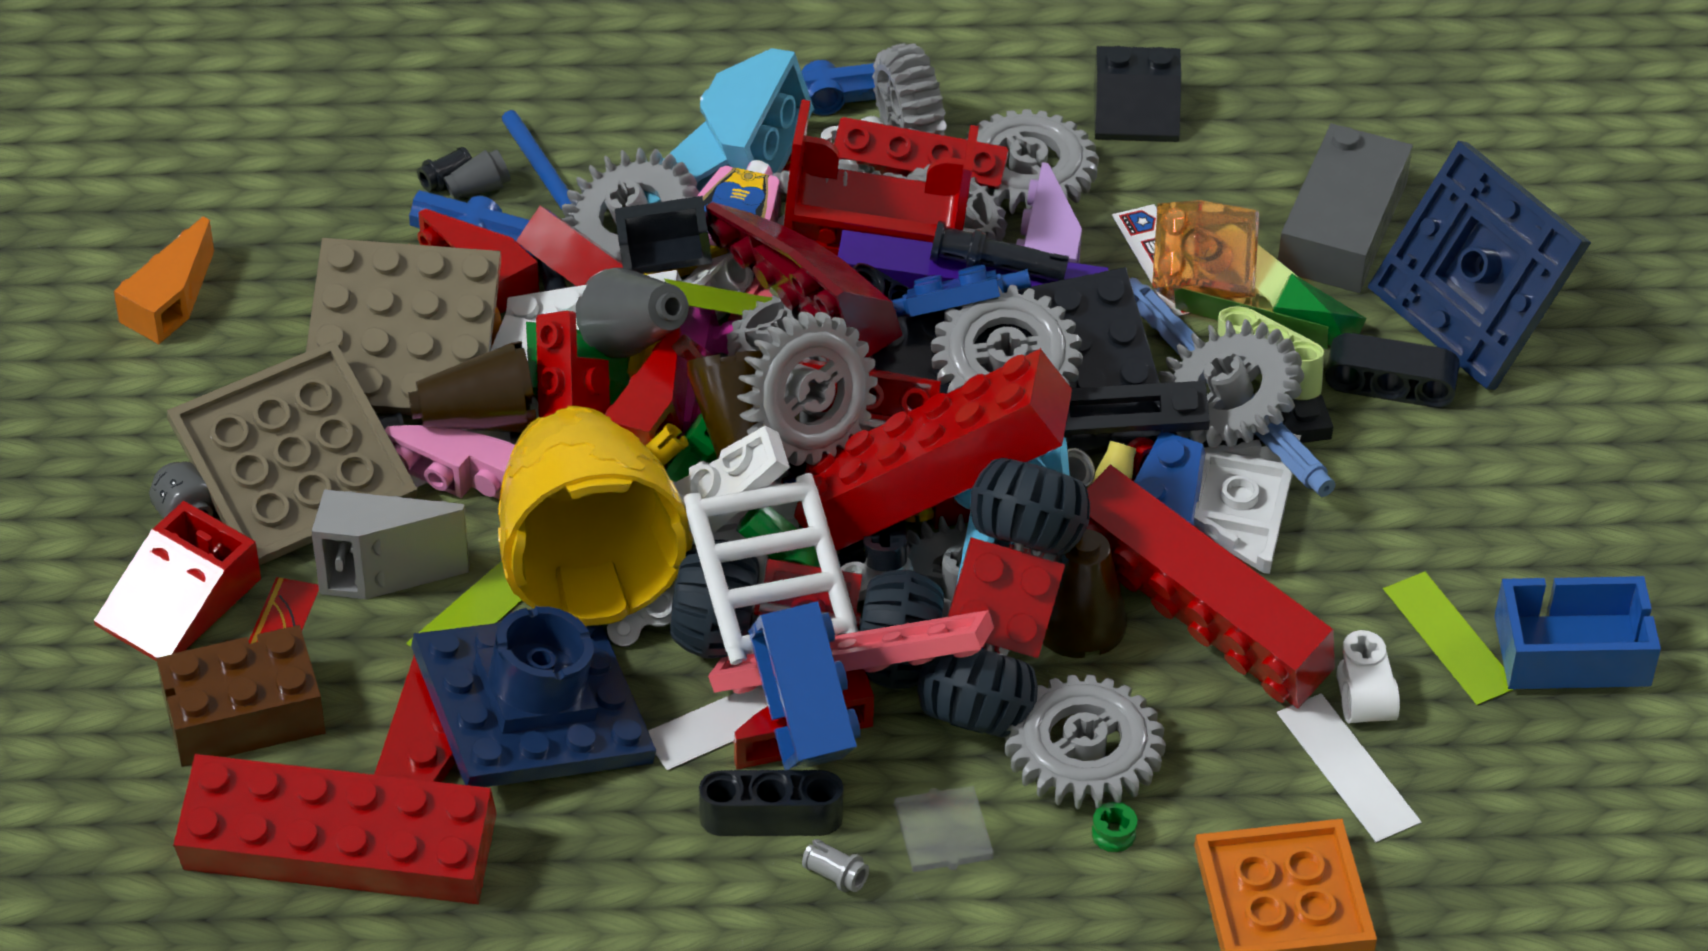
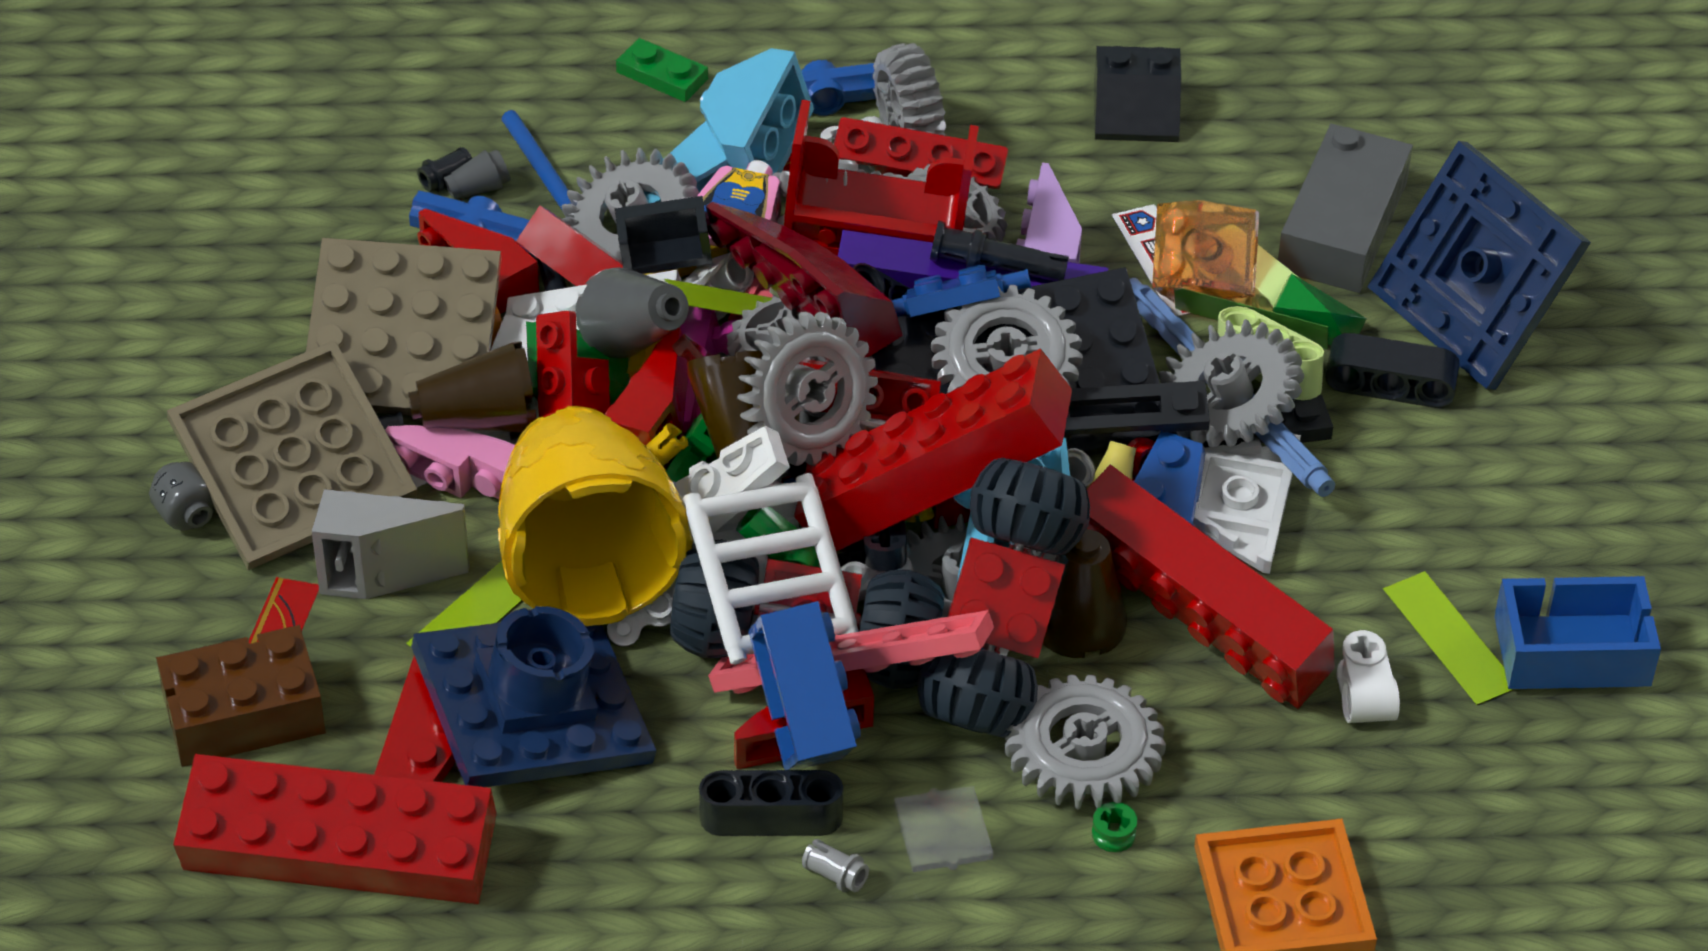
(166, 288): orange slope -> none
(180, 583): slope -> none
(662, 69): none -> green plate
(705, 727): white sticker -> none
(1027, 140): light grey gear -> none
(1349, 768): white sticker -> none

